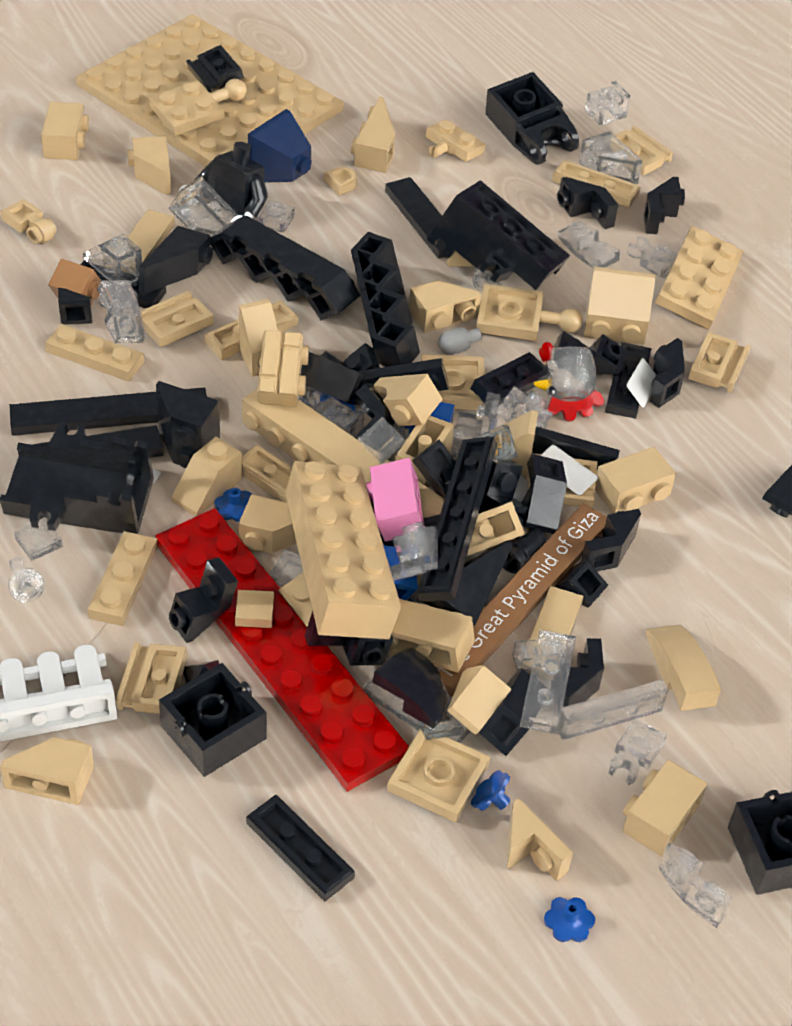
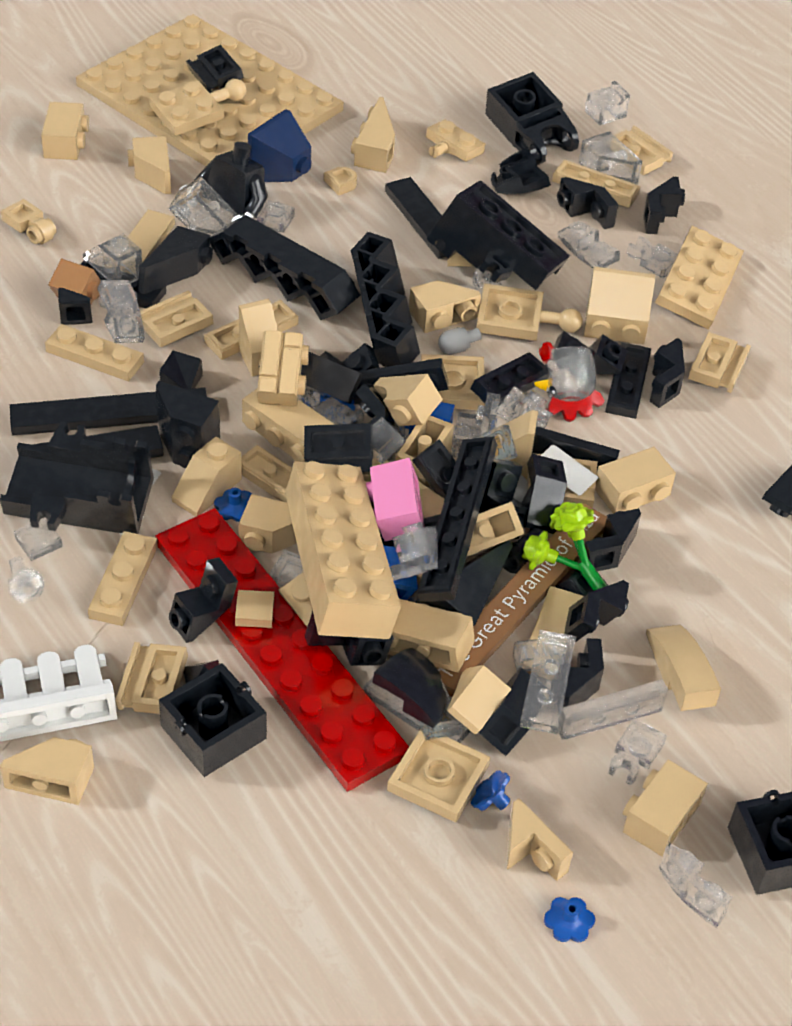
(181, 370): none -> black slope
(300, 847): black tile -> none
(340, 444): none -> black plate
(519, 175): none -> black brick
(570, 519): none -> lime plant
(597, 608): none -> black slope
(641, 382): white sticker -> none

